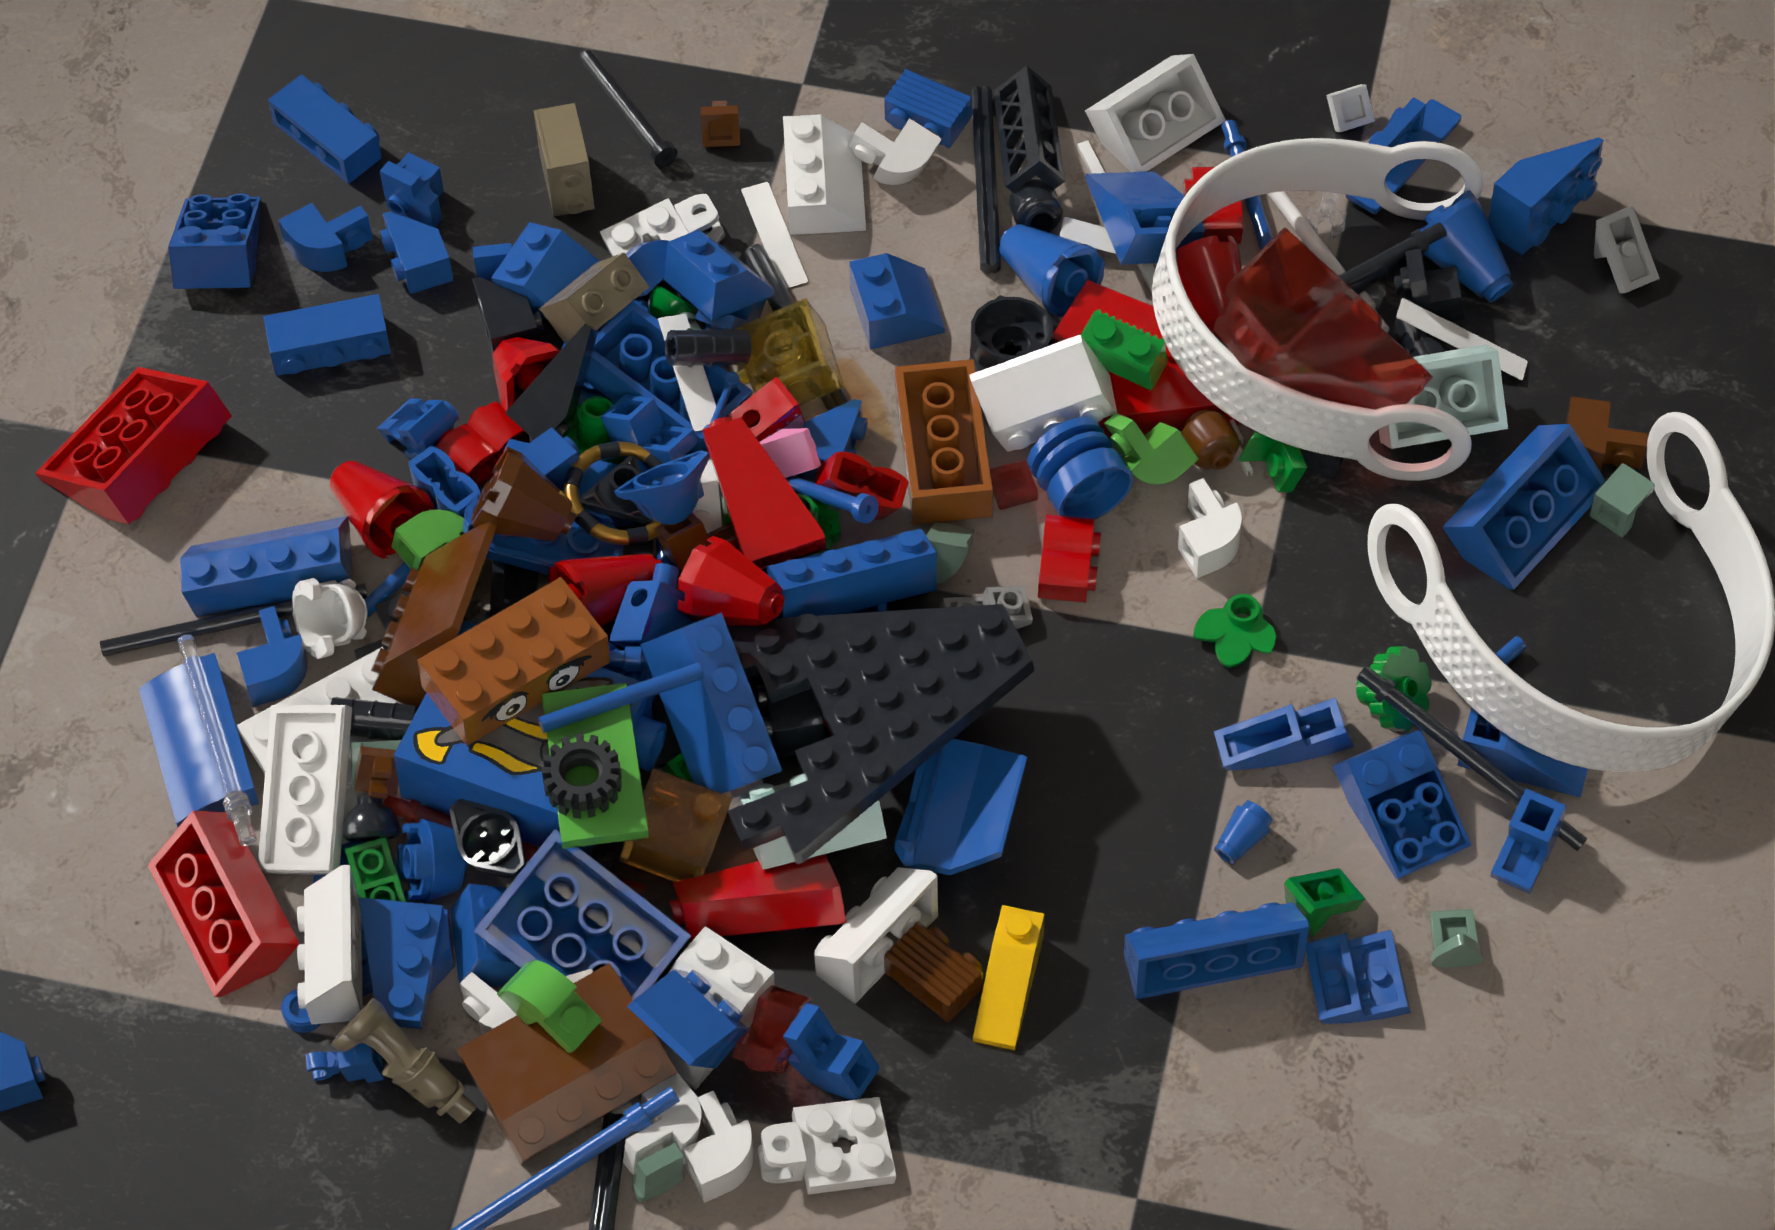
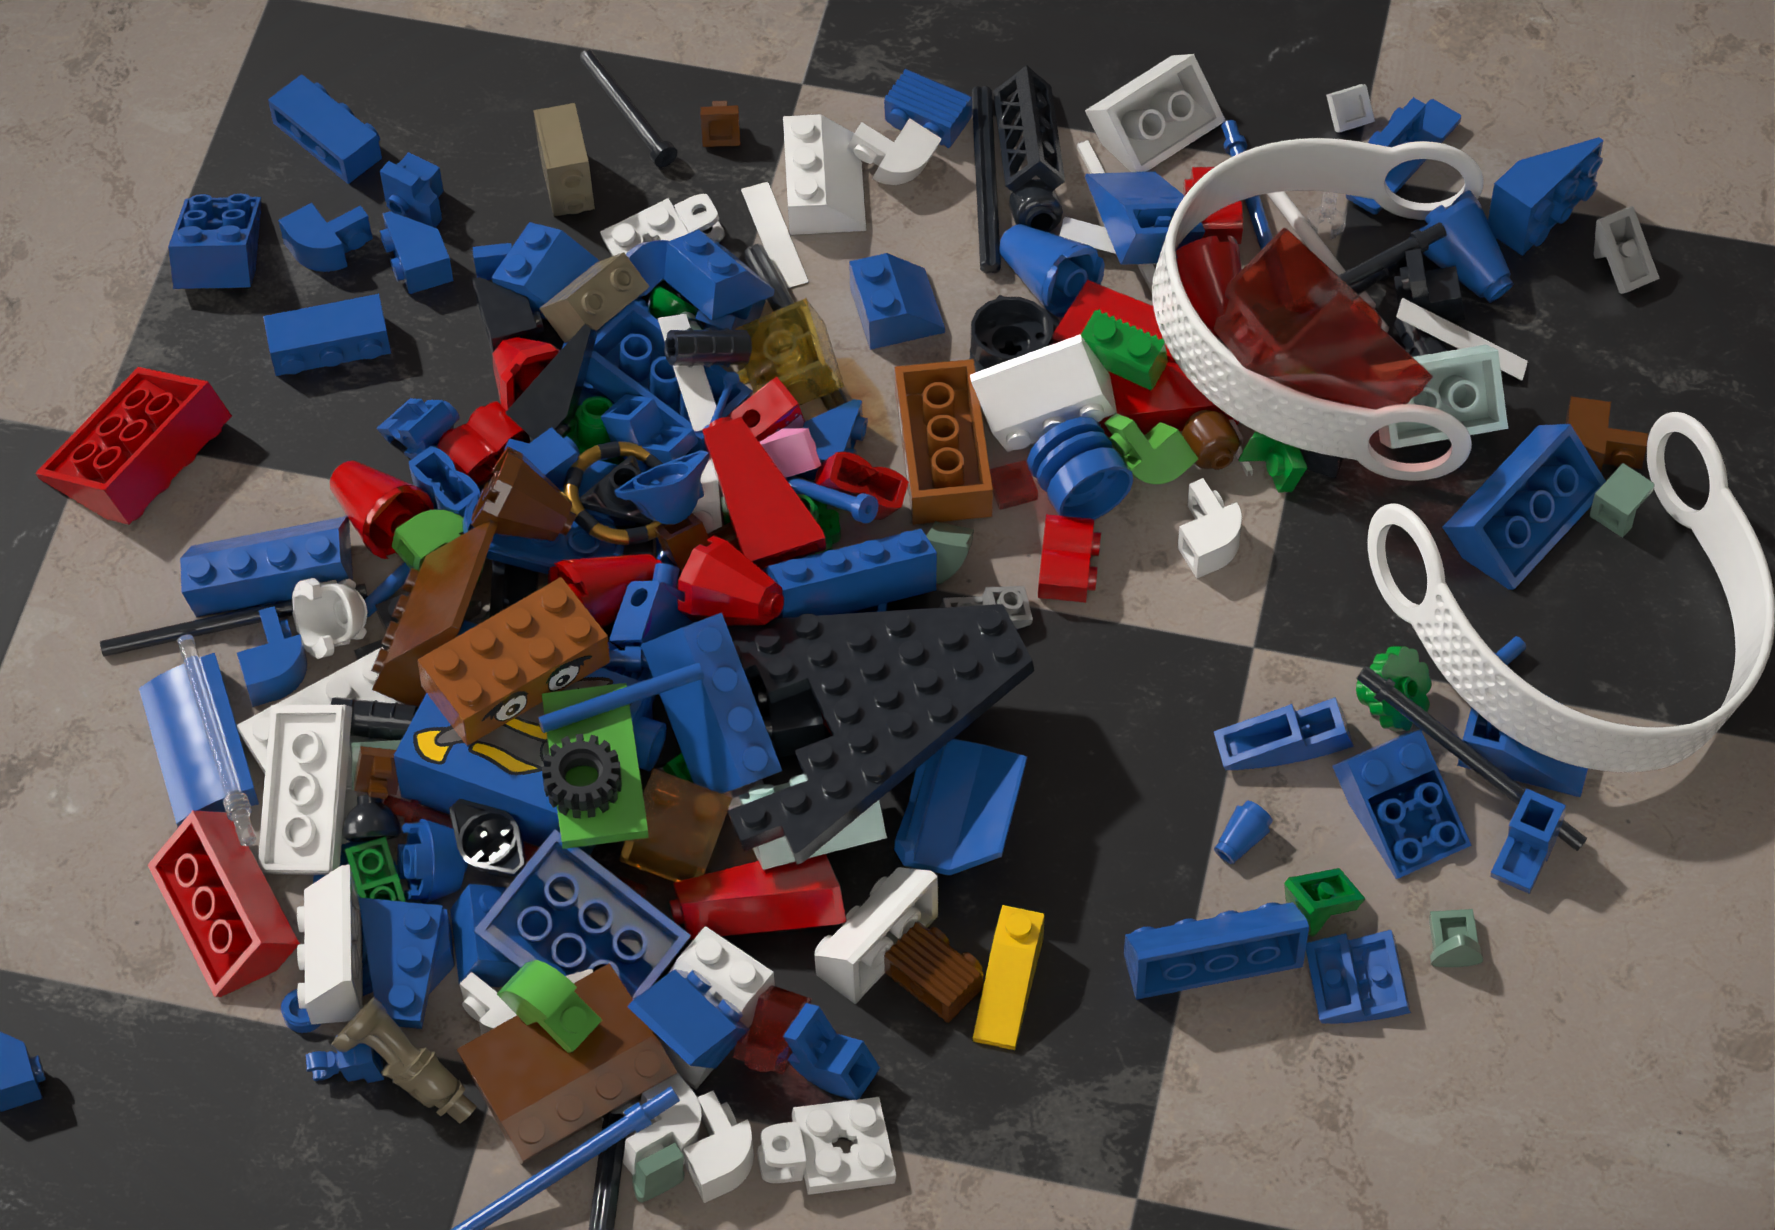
(1235, 635): green plate -> none

